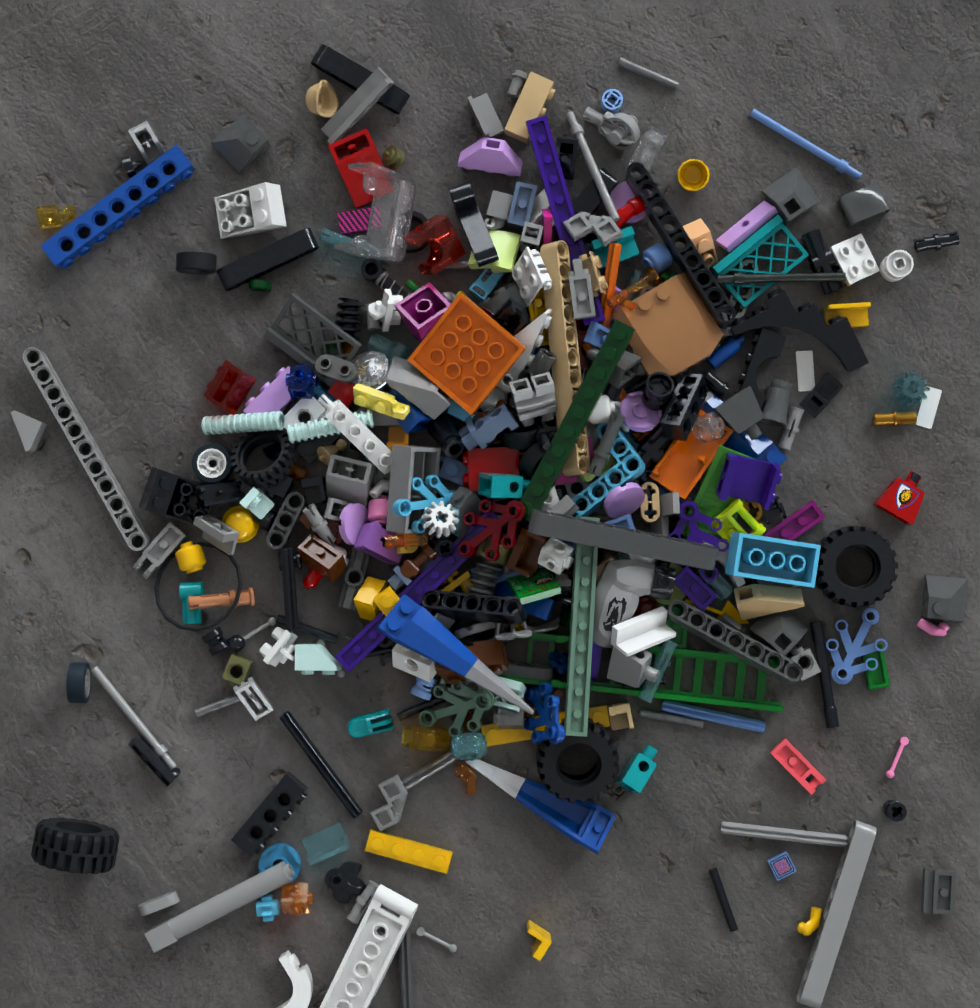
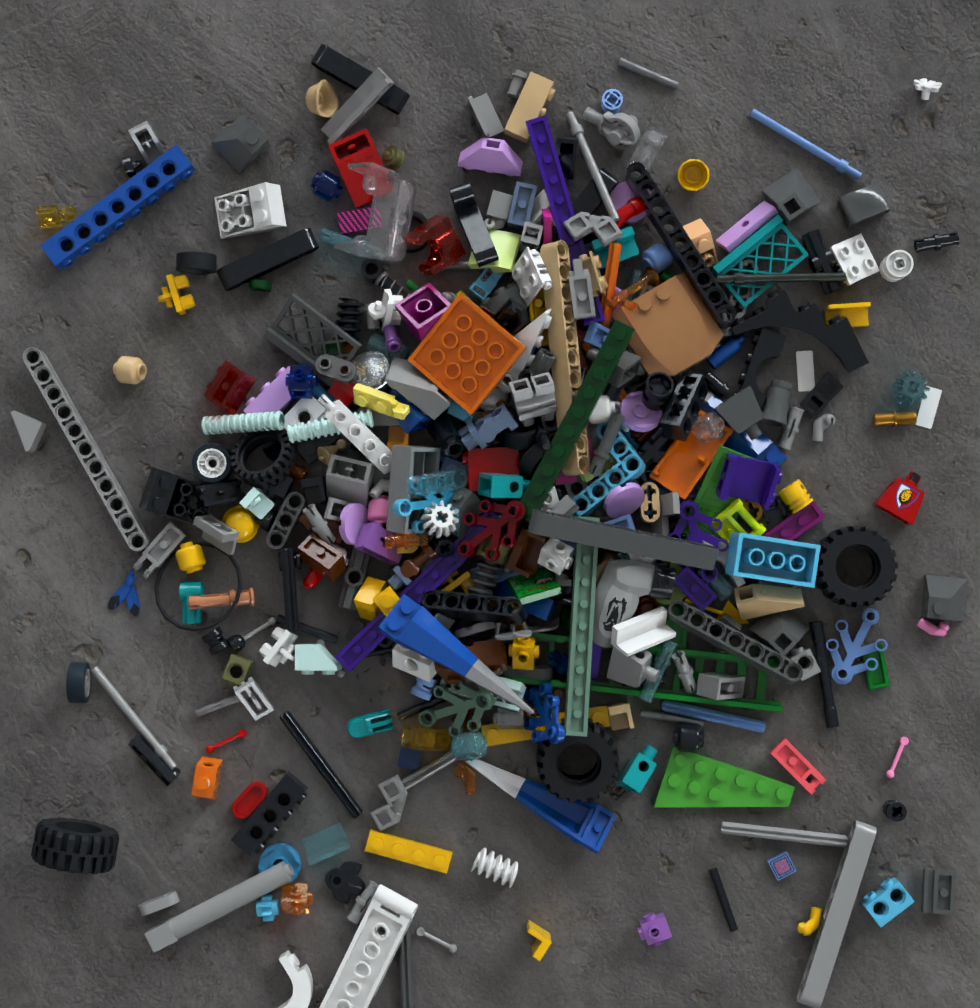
(126, 591): none -> blue piece
(129, 370): none -> tan head
(176, 284): none -> yellow hips
(207, 778): none -> orange torso
(242, 733): none -> red hinge
(249, 800): none -> red tile
(326, 185): none -> clear blue head
(392, 342): none -> medium lavender pin
(409, 758): none -> dark blue tile
(436, 482): none -> clear light blue beam
(496, 867): none -> white piece
(524, 653): none -> yellow brick
(658, 935): none -> medium lavender brick
(684, 671): none -> light grey pin
(688, 738): none -> black head
(706, 782): none -> bright green wing
(720, 685): none -> light grey slope
(795, 496): none -> yellow piece
(820, 425): none -> light grey arm
(890, 907): none -> medium azure brick
(926, 87): none -> white plant

